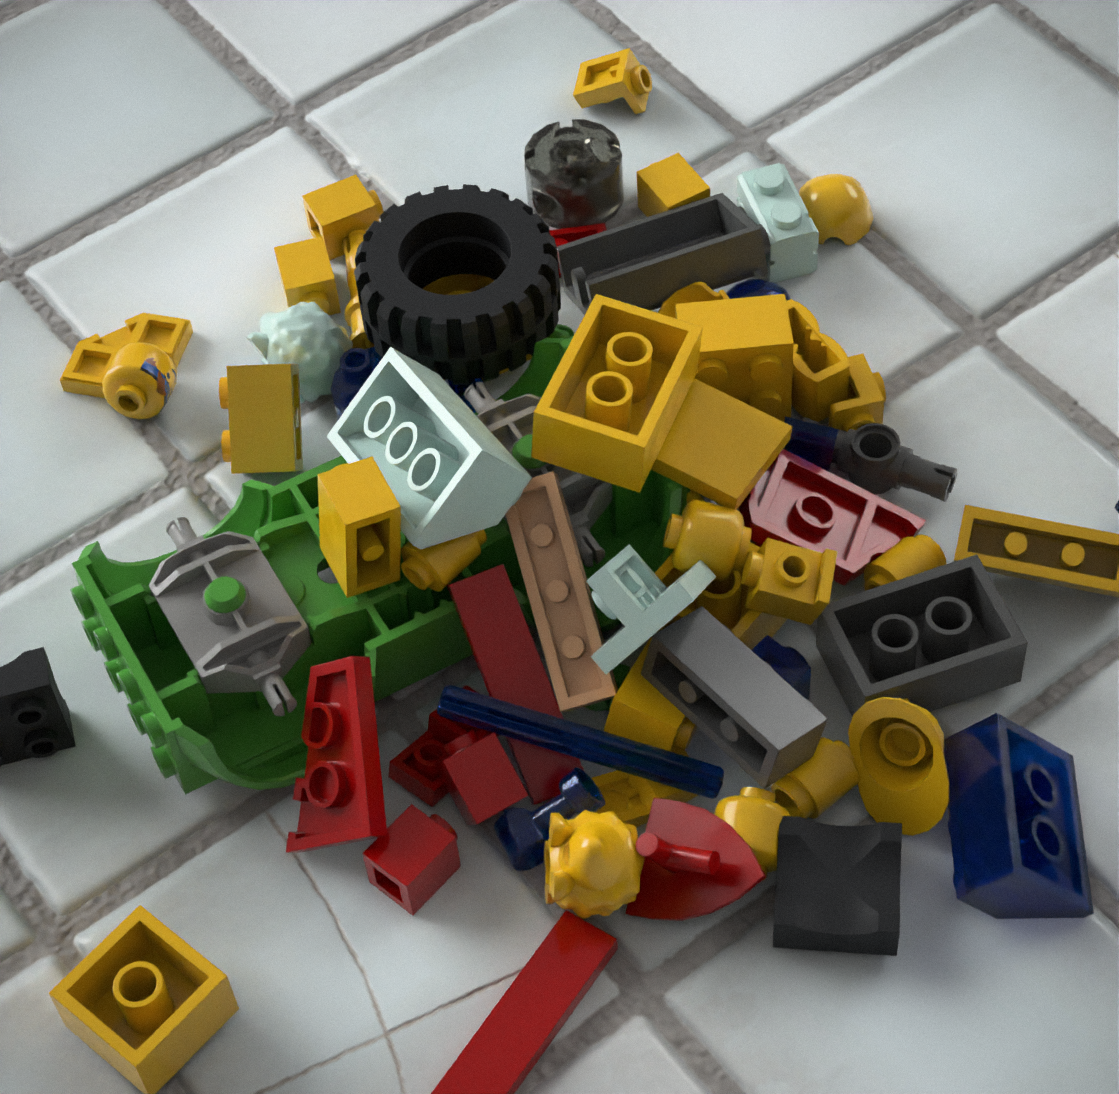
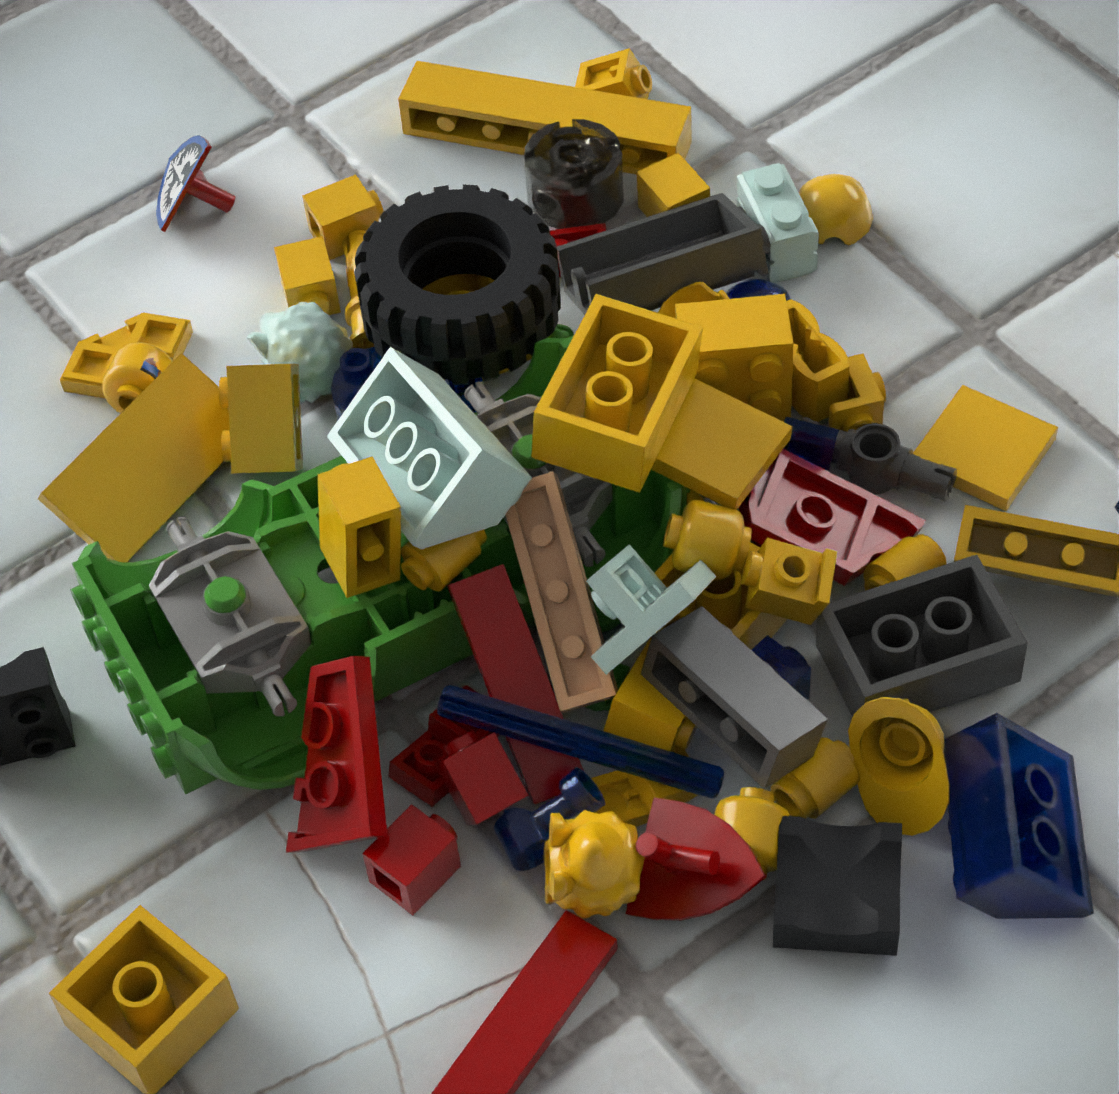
(143, 463): none -> yellow tile
(183, 177): none -> shield
(508, 110): none -> yellow brick
(988, 446): none -> yellow tile

